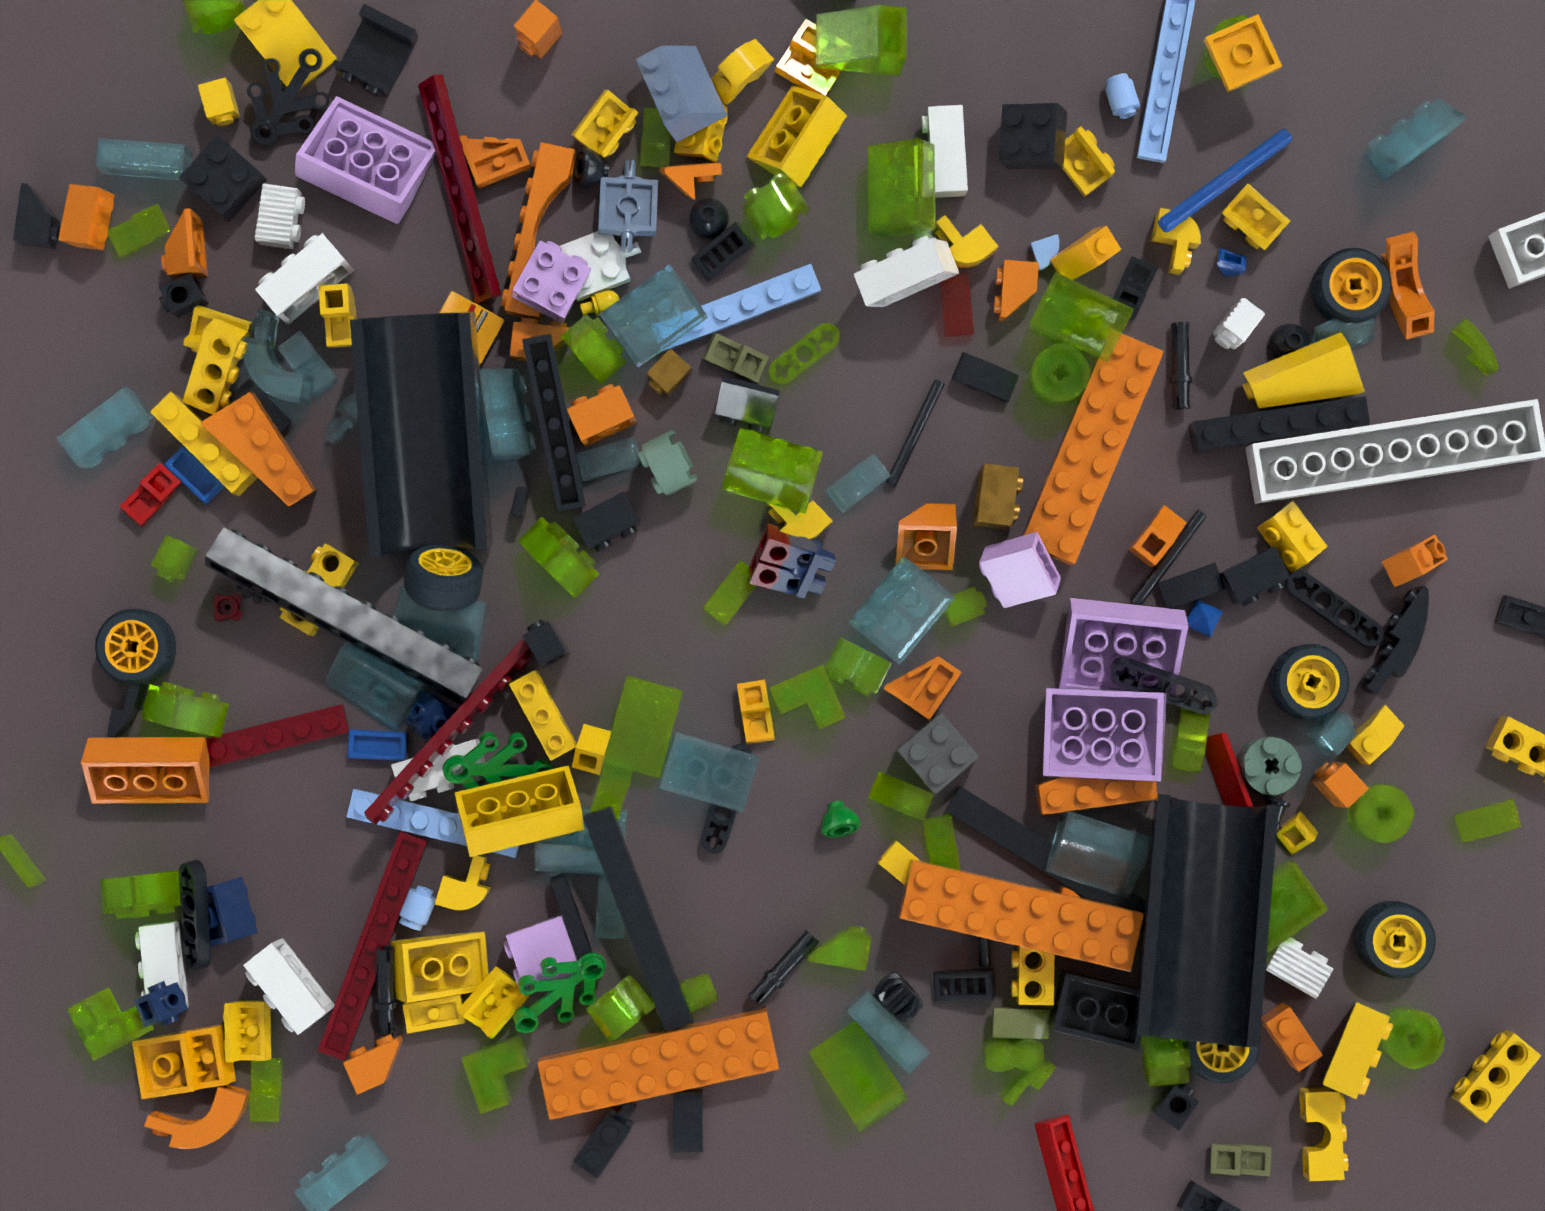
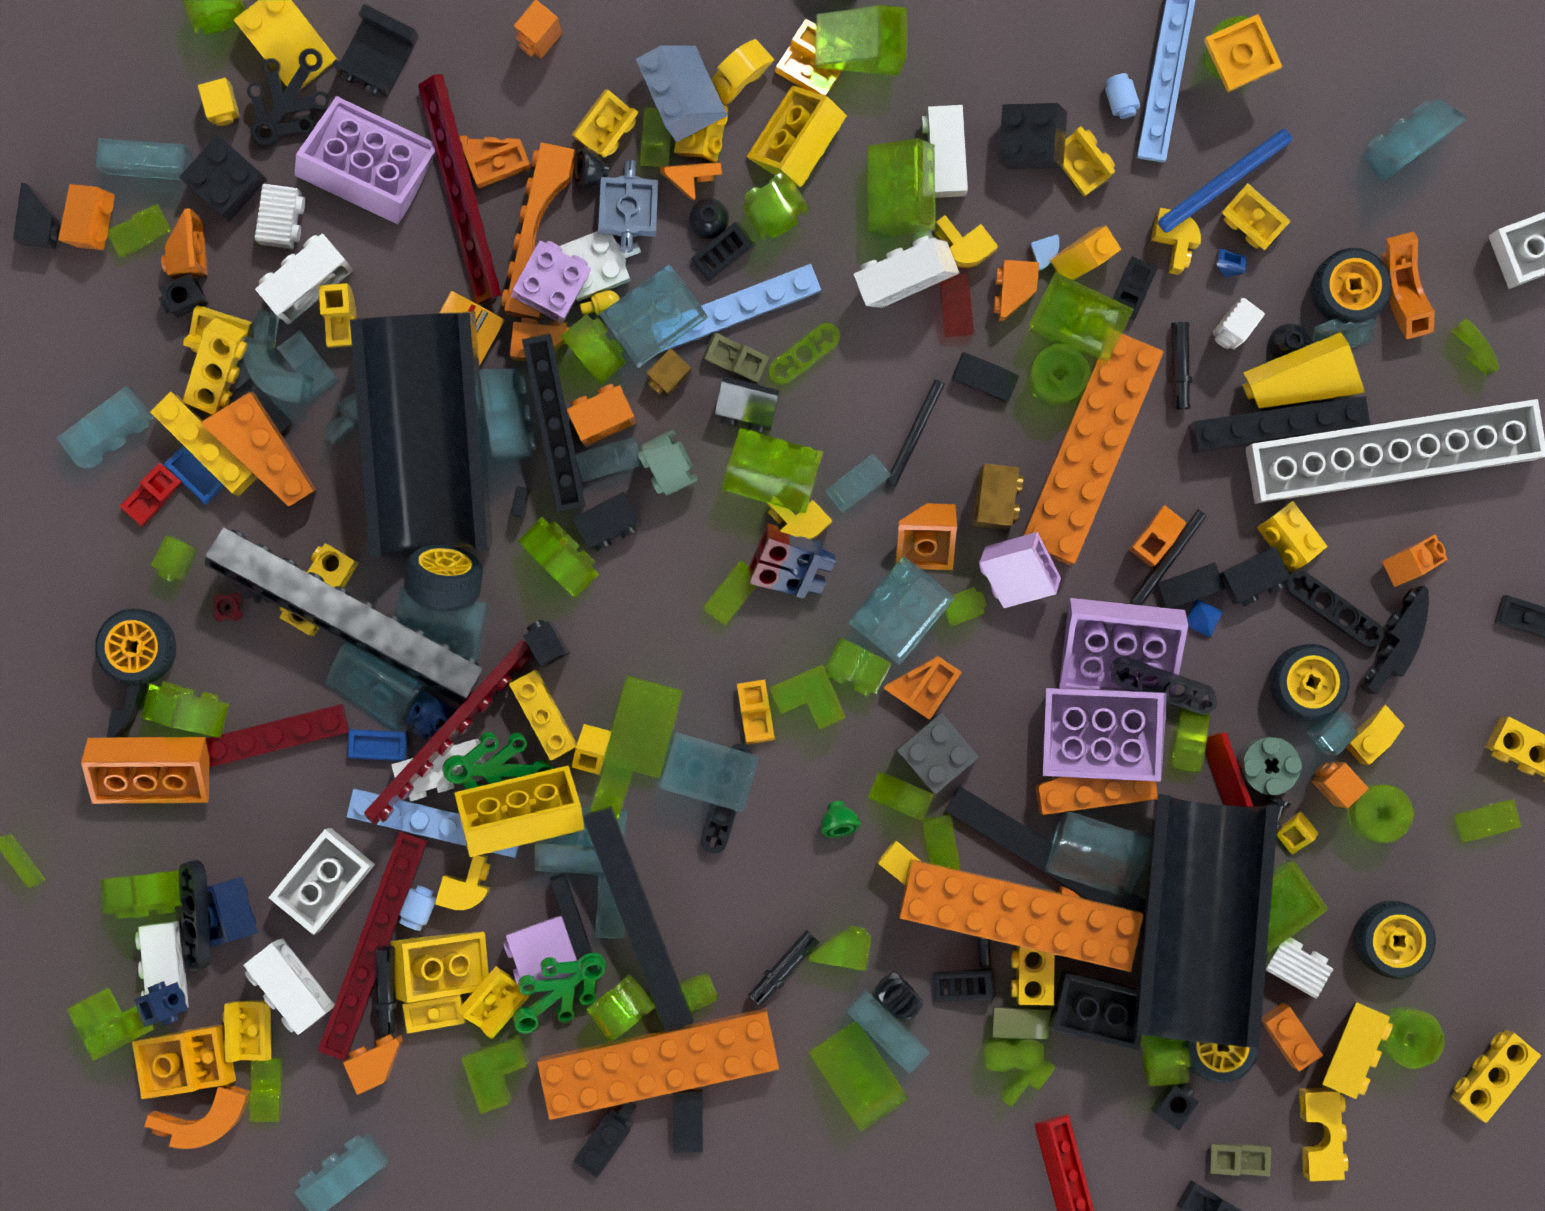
(321, 881): none -> white brick

